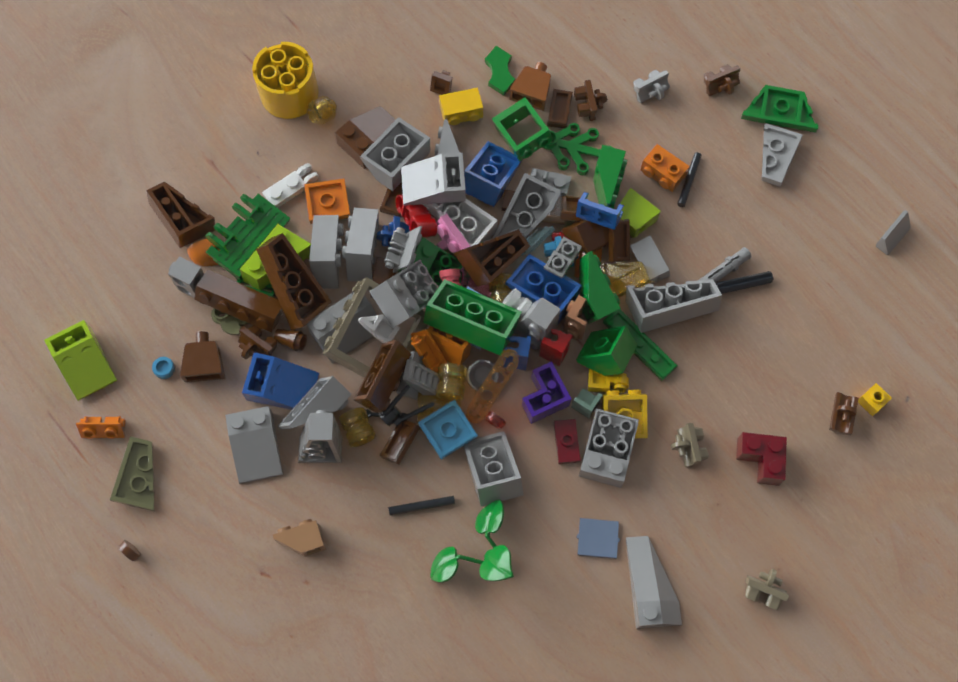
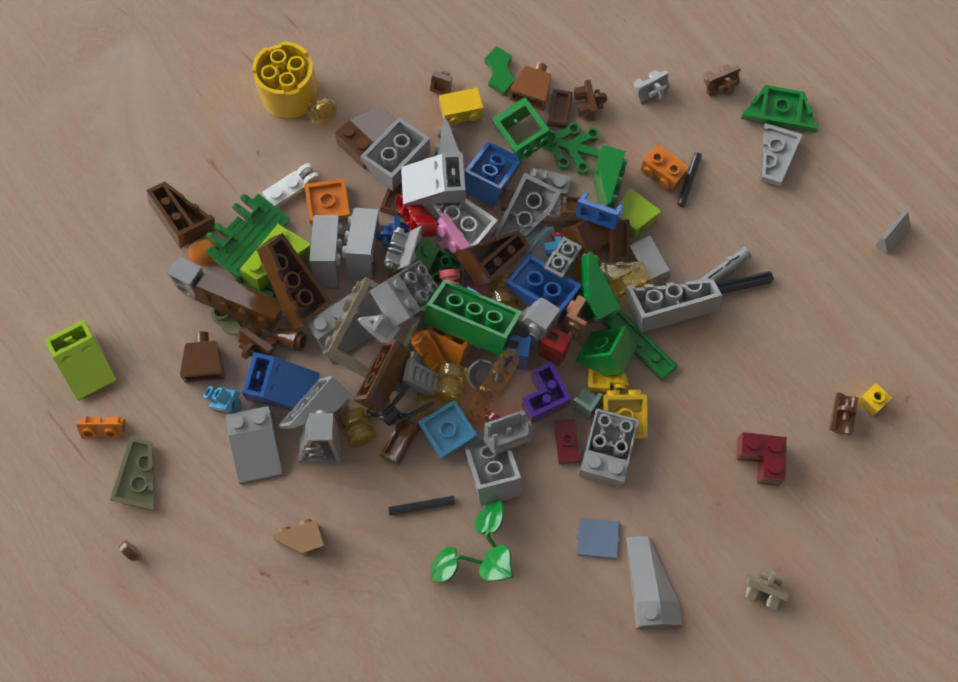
(163, 367): dark azure tile -> none
(223, 399): none -> dark azure hips
(507, 432): none -> light grey hinge
(516, 301): white wheel -> none
(688, 446): dark tan hips -> none

